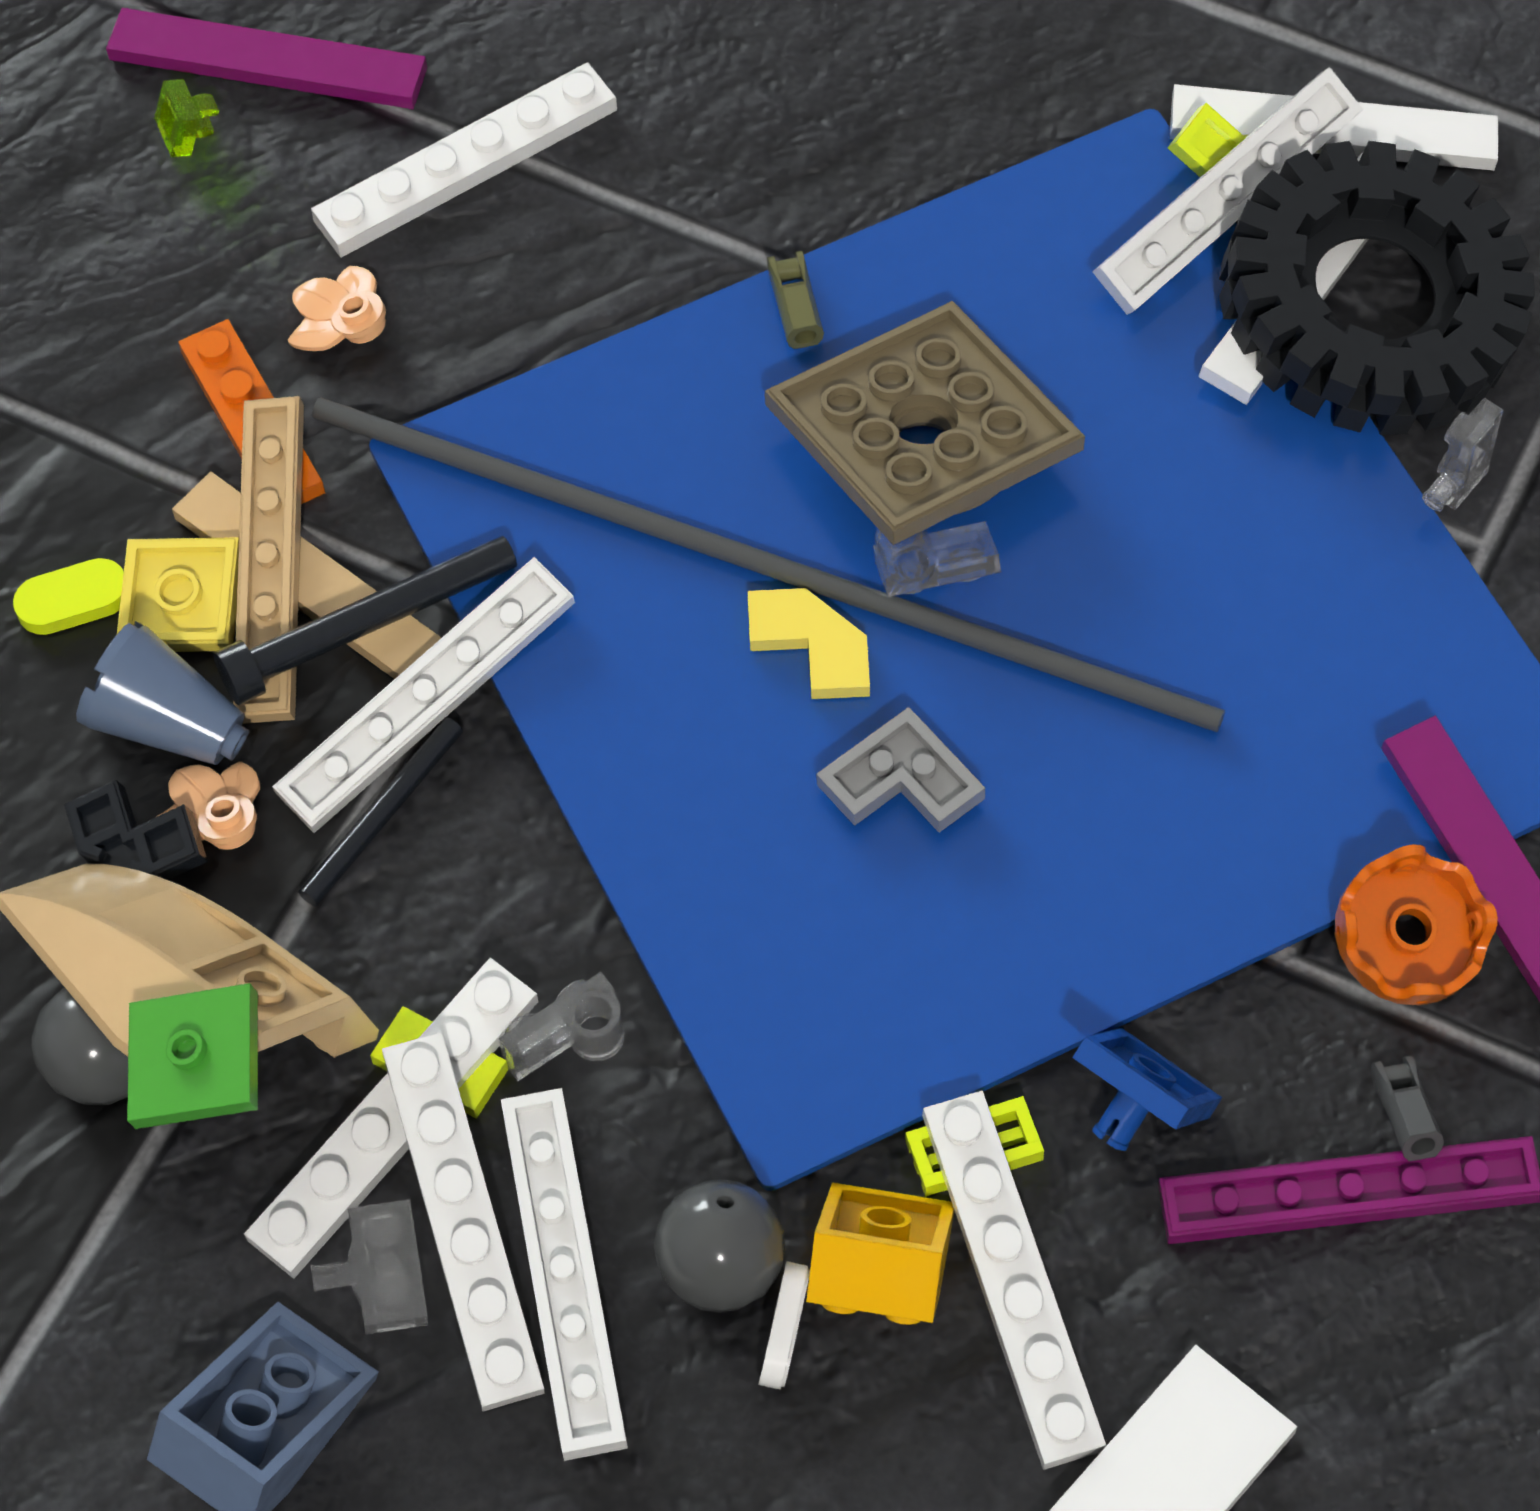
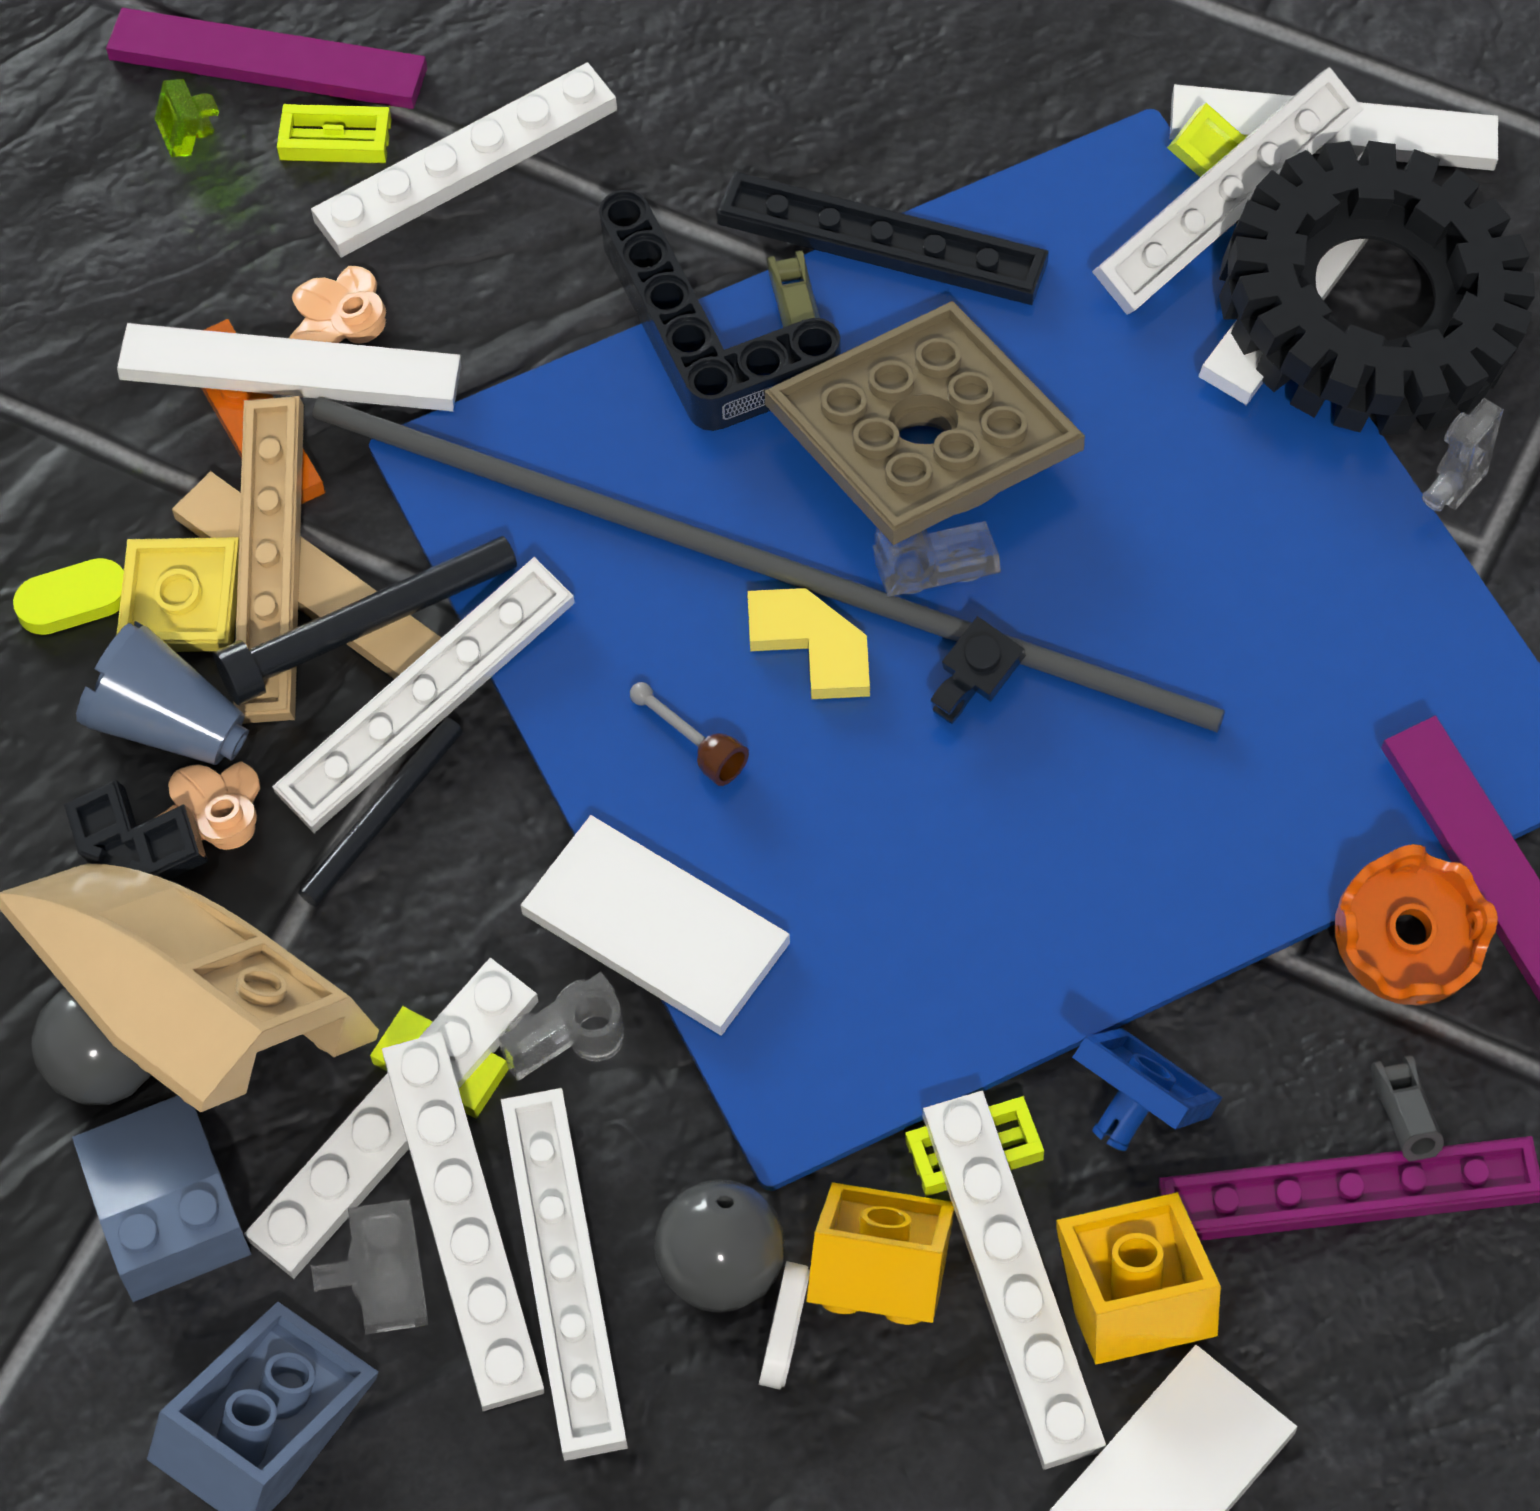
(160, 1197): none -> sand blue slope
(193, 1056): bright green plate -> none
(289, 367): none -> white tile
(332, 141): none -> neon yellow tile
(655, 924): none -> white tile
(686, 326): none -> black beam
(719, 754): none -> reddish brown hinge
(883, 237): none -> black tile
(906, 760): light grey plate -> none
(979, 664): none -> black plate
(1139, 1278): none -> yellow slope

